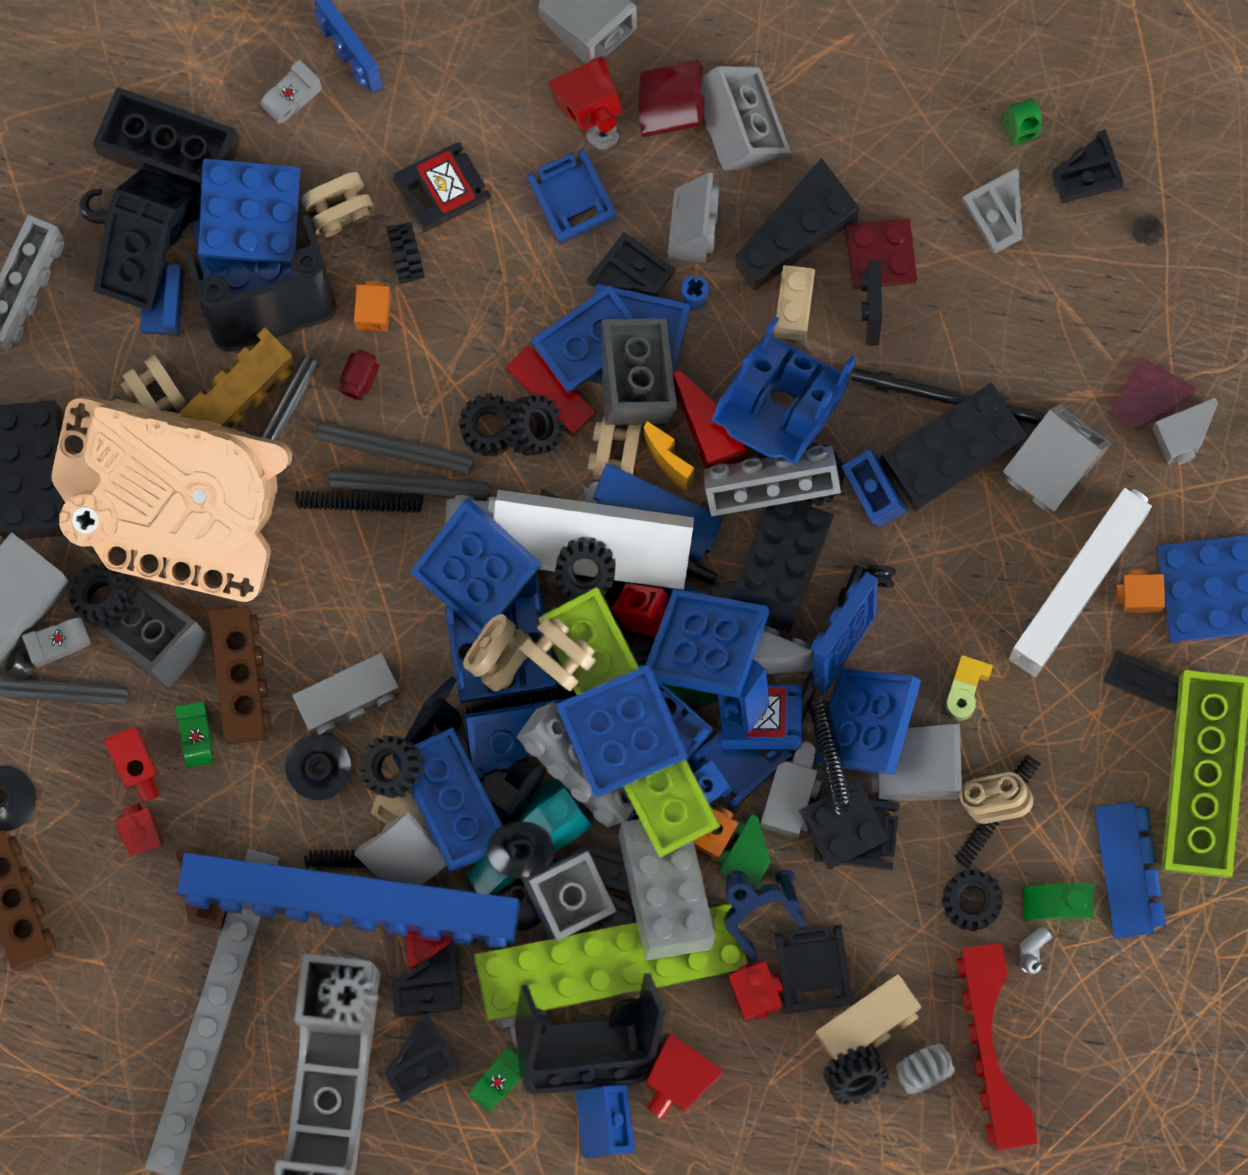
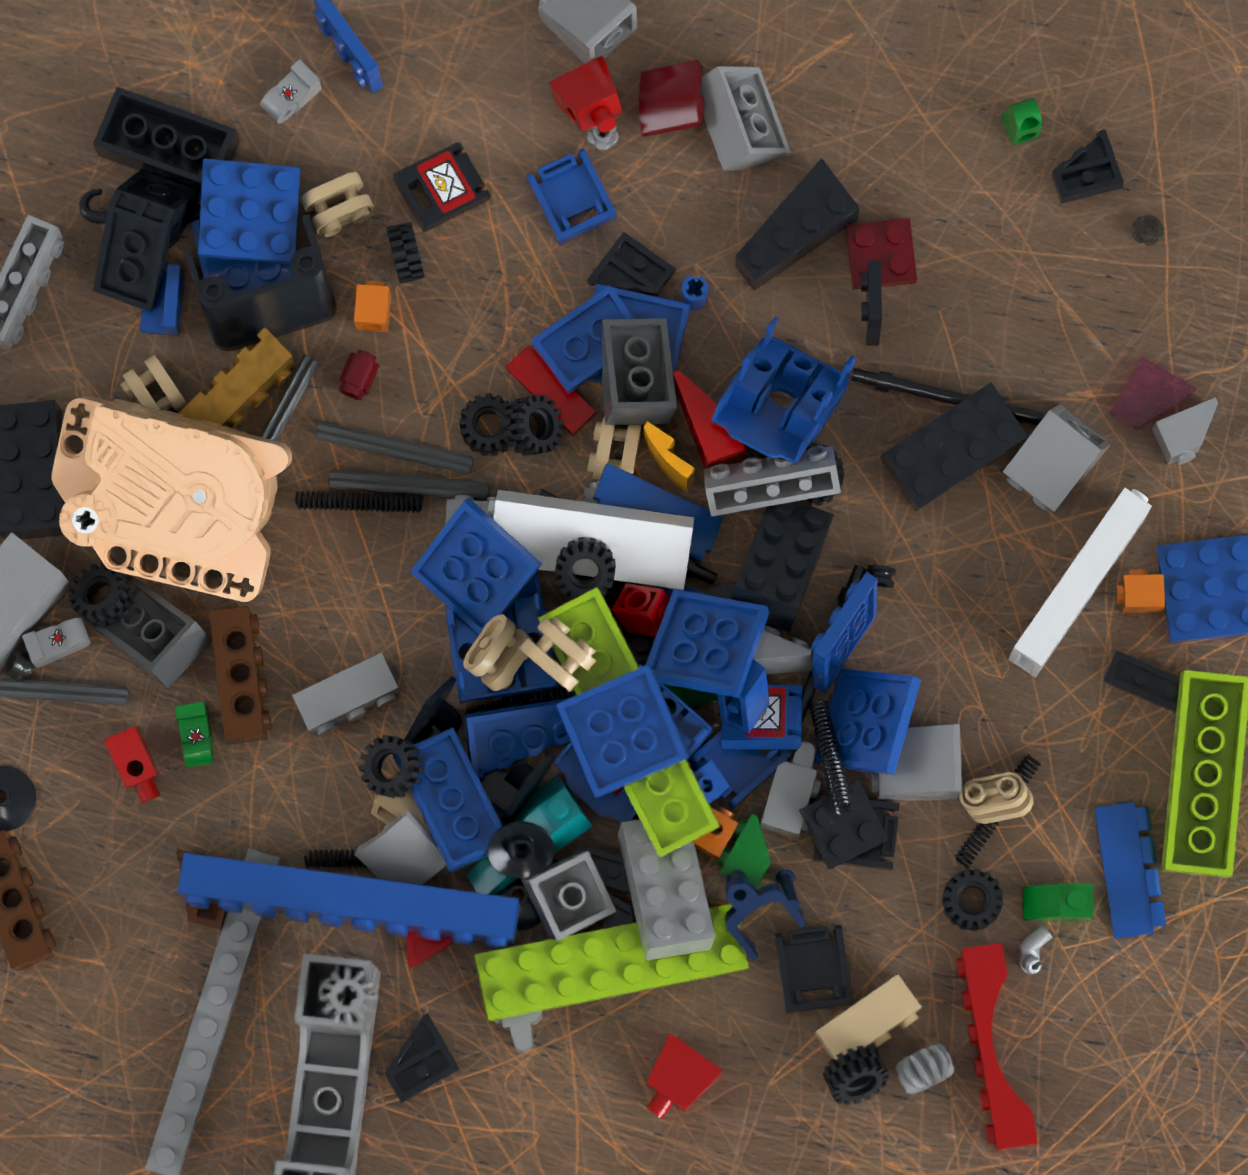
(138, 829): red head -> none
(312, 751): black dish -> none
(429, 987): black wing -> none
(497, 1081): green leg -> none
(549, 742): light grey brick -> none
(591, 1051): black windscreen -> none
(605, 1121): blue panel -> none
(694, 220): light grey slope -> none
(756, 991): red head -> none
(794, 302): tan brick -> none
(874, 488): blue brick -> none
(961, 697): leg -> none
(997, 210): light grey wing -> none

